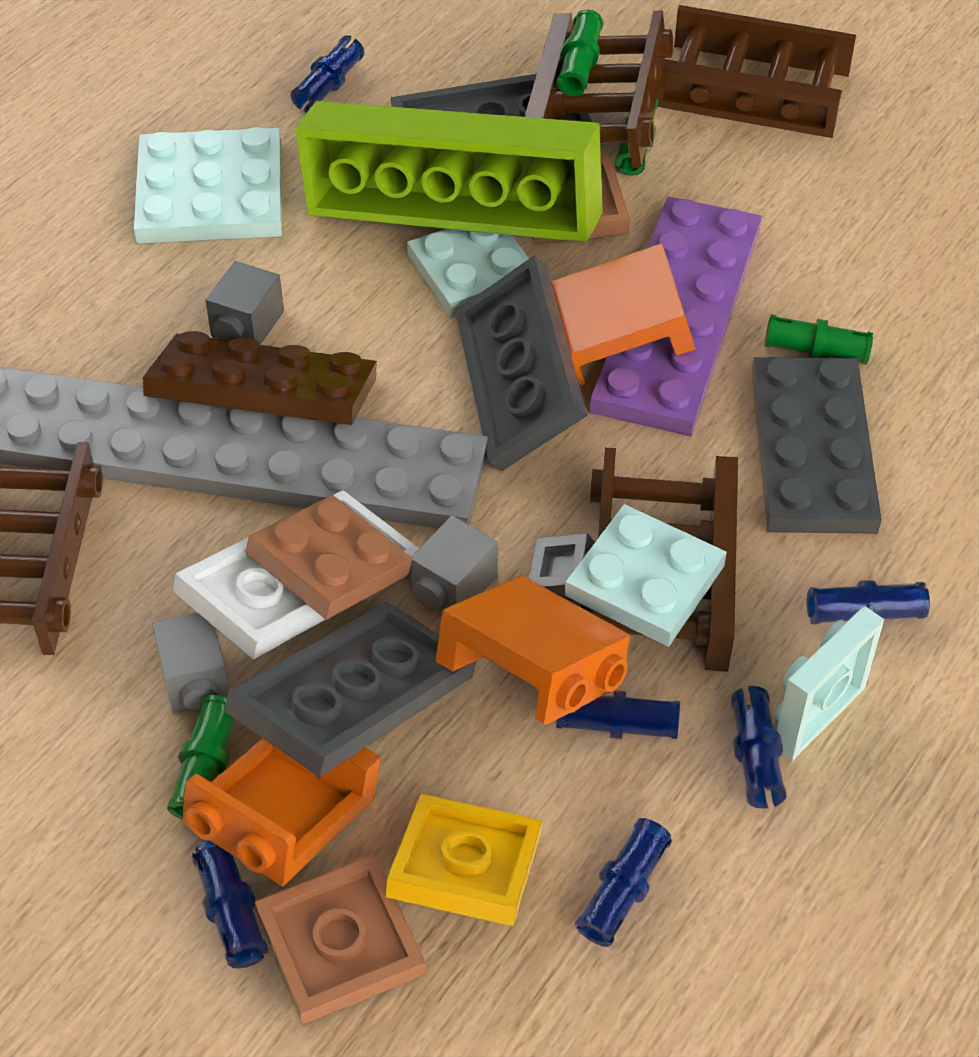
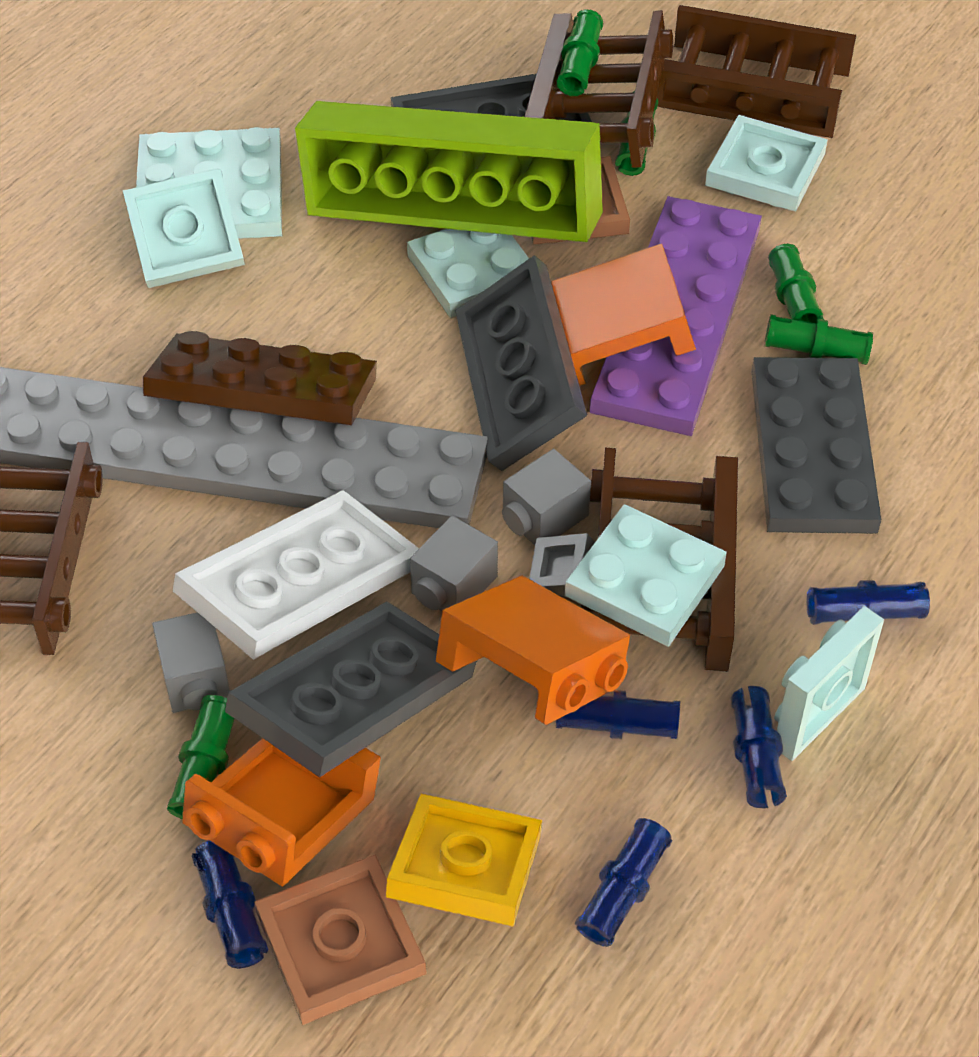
(183, 228): none -> light aqua plate
(245, 303): dark grey brick -> none
(328, 73): clear blue pin -> none
(328, 556): nougat plate -> none
(546, 497): none -> light grey brick
(766, 163): none -> light aqua plate
(794, 284): none -> green pin

